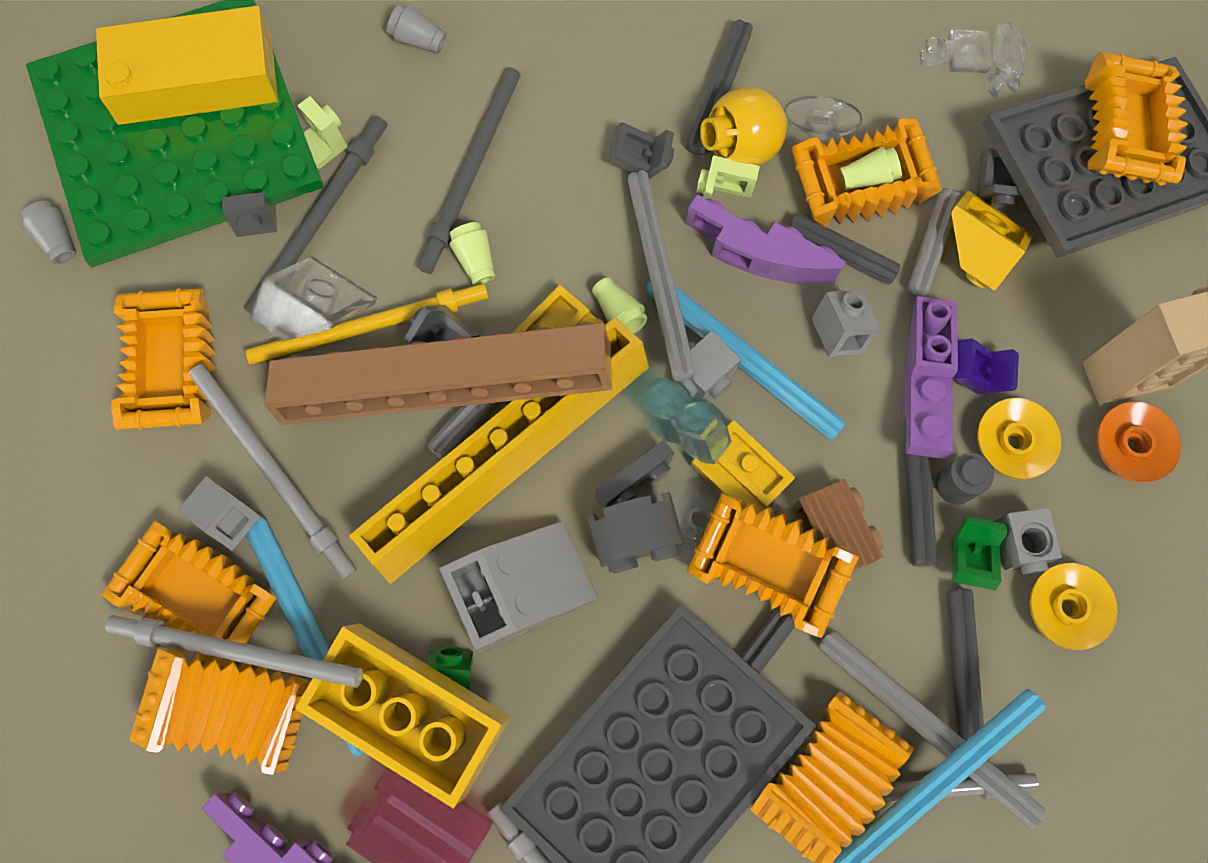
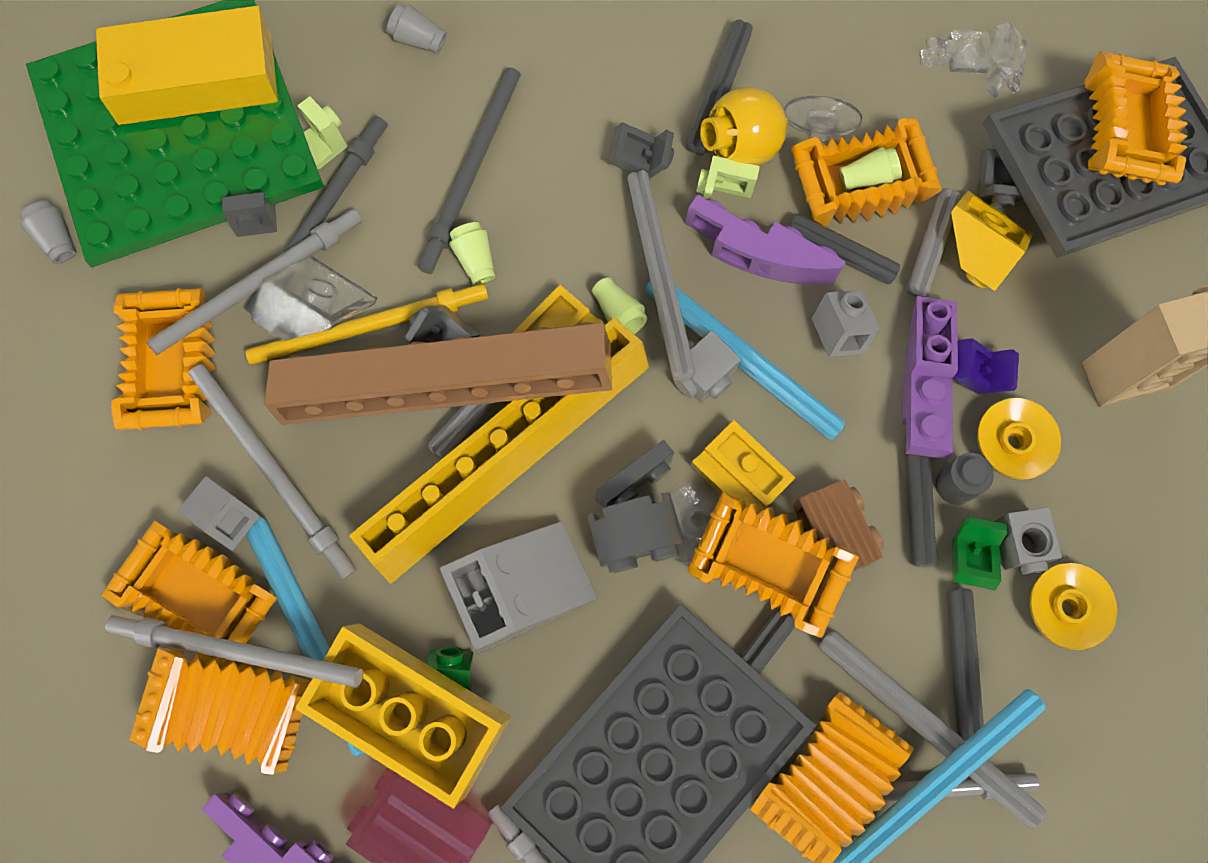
(321, 237): none -> light grey bar
(685, 420): clear light blue brick -> none
(1154, 437): orange dish -> none

